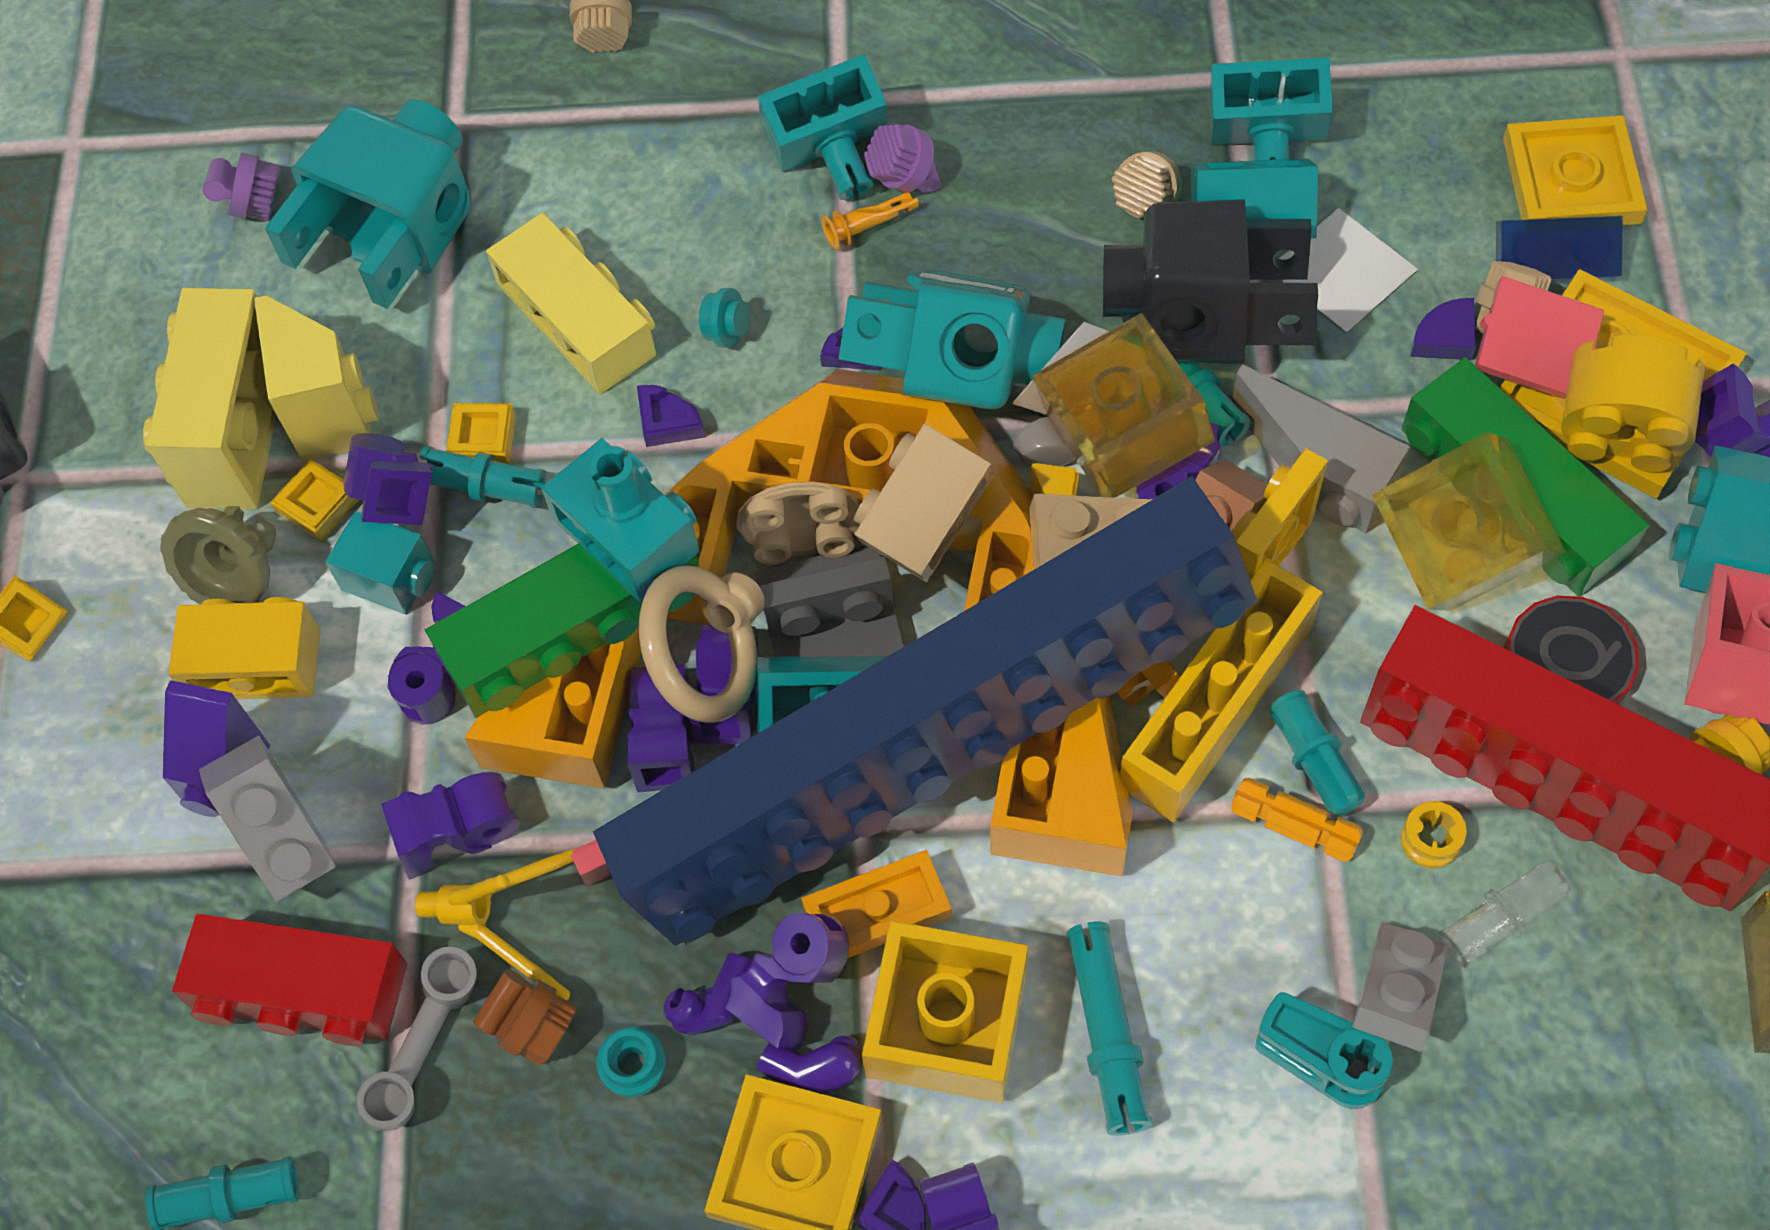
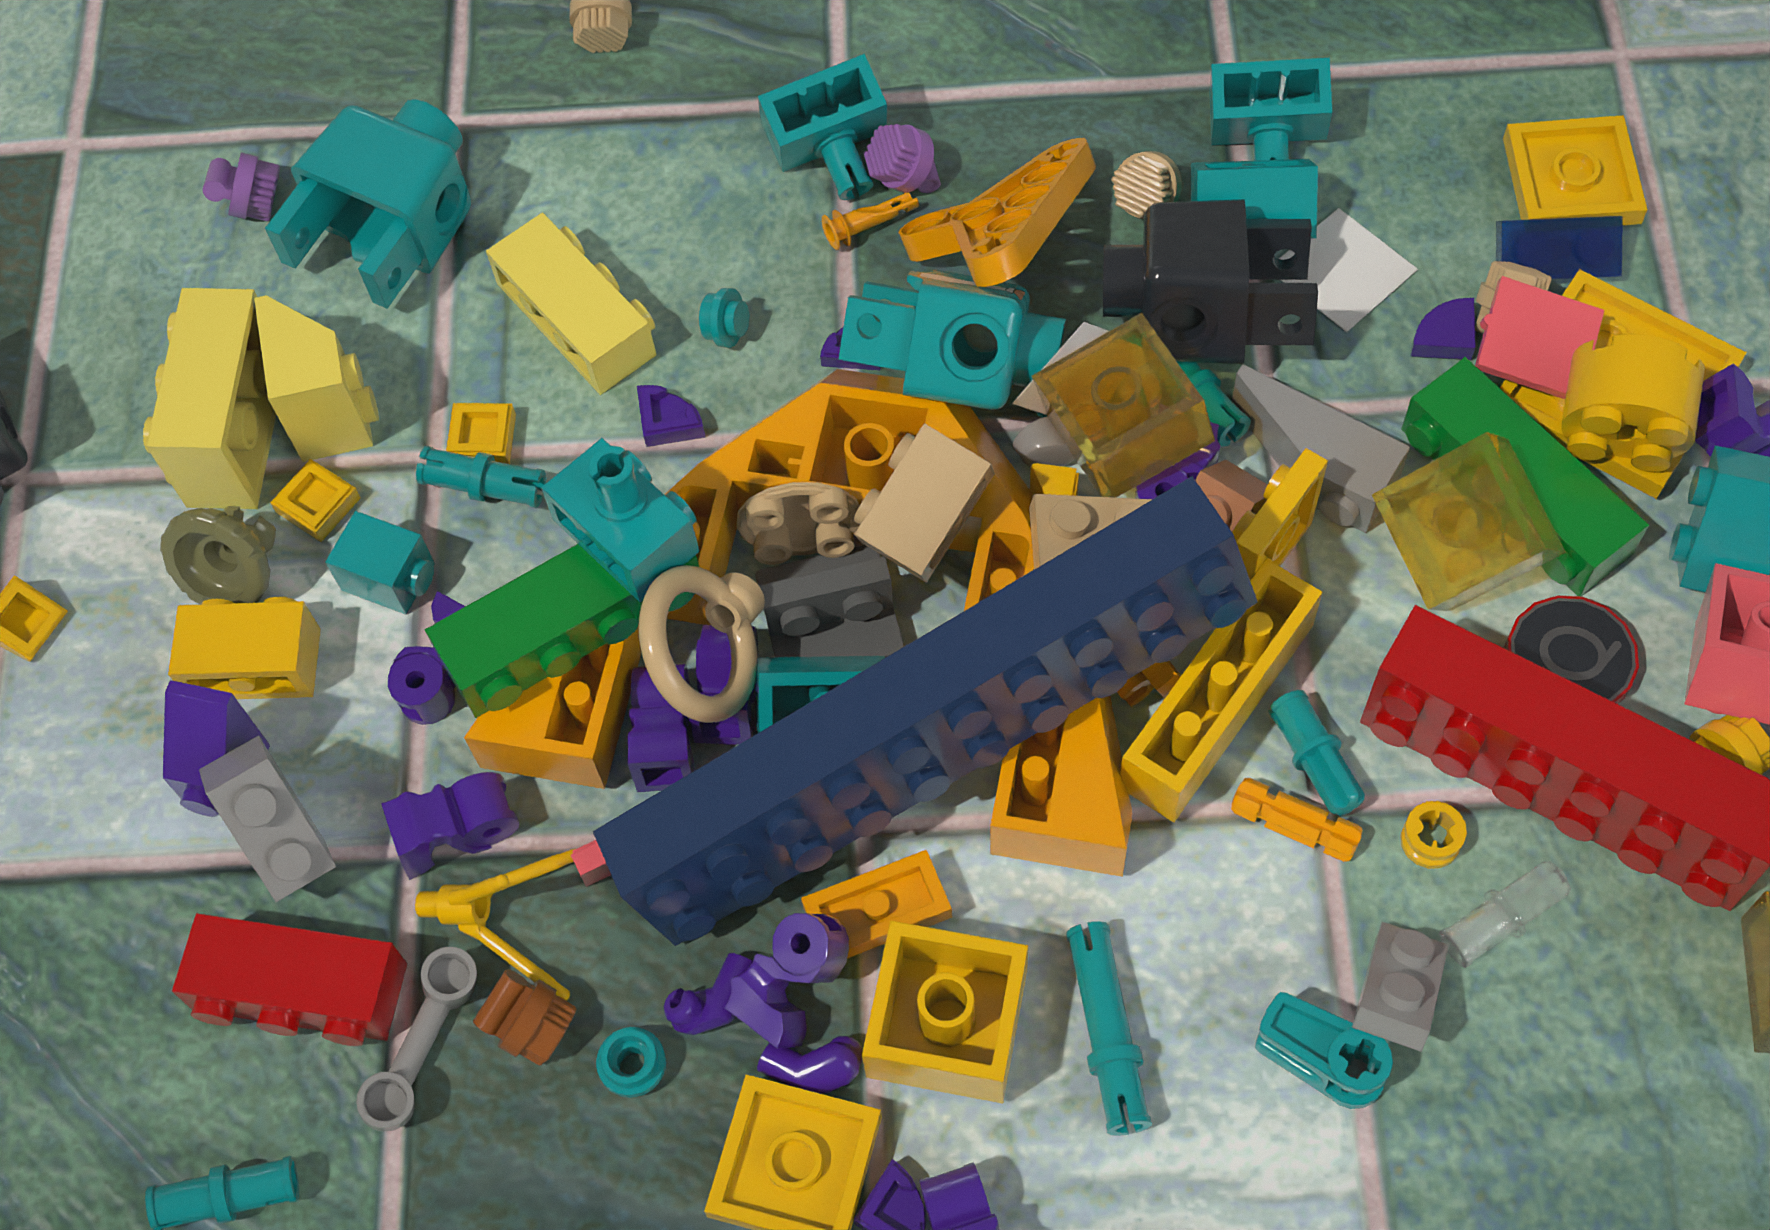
(386, 480): dark purple leg -> none
(1009, 220): none -> light orange beam

